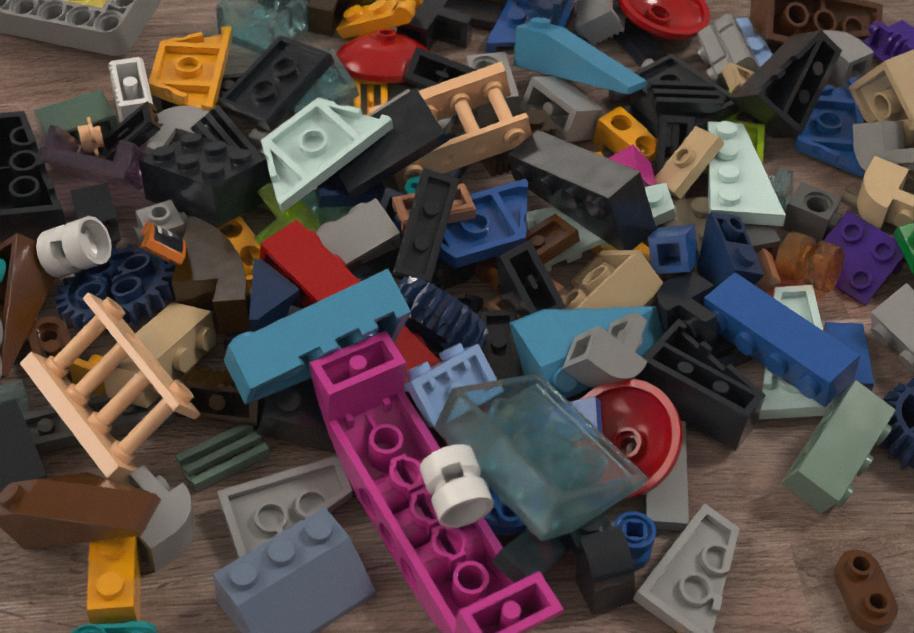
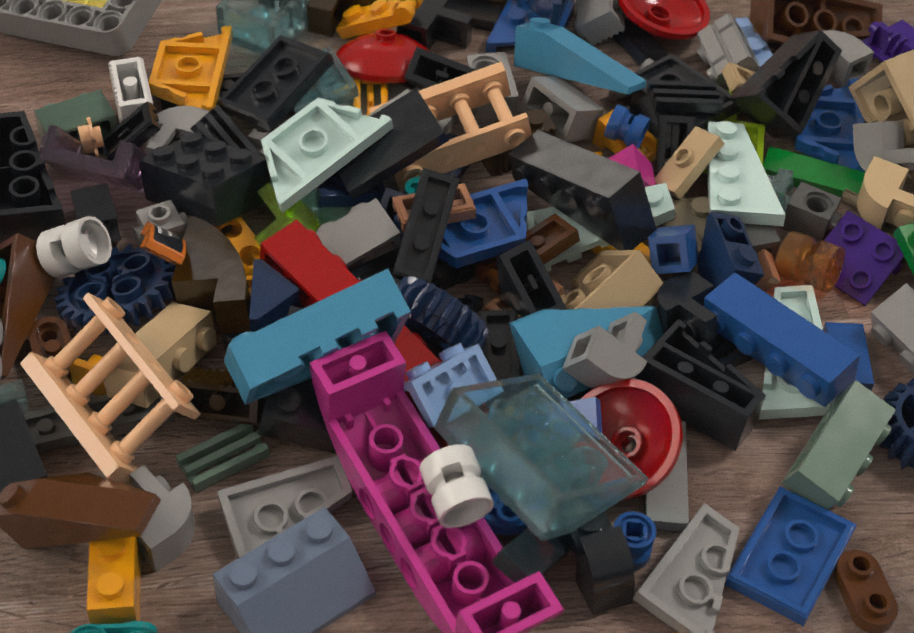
(627, 126): none -> blue wheel
(790, 555): none -> blue tile
(814, 172): none -> green tile

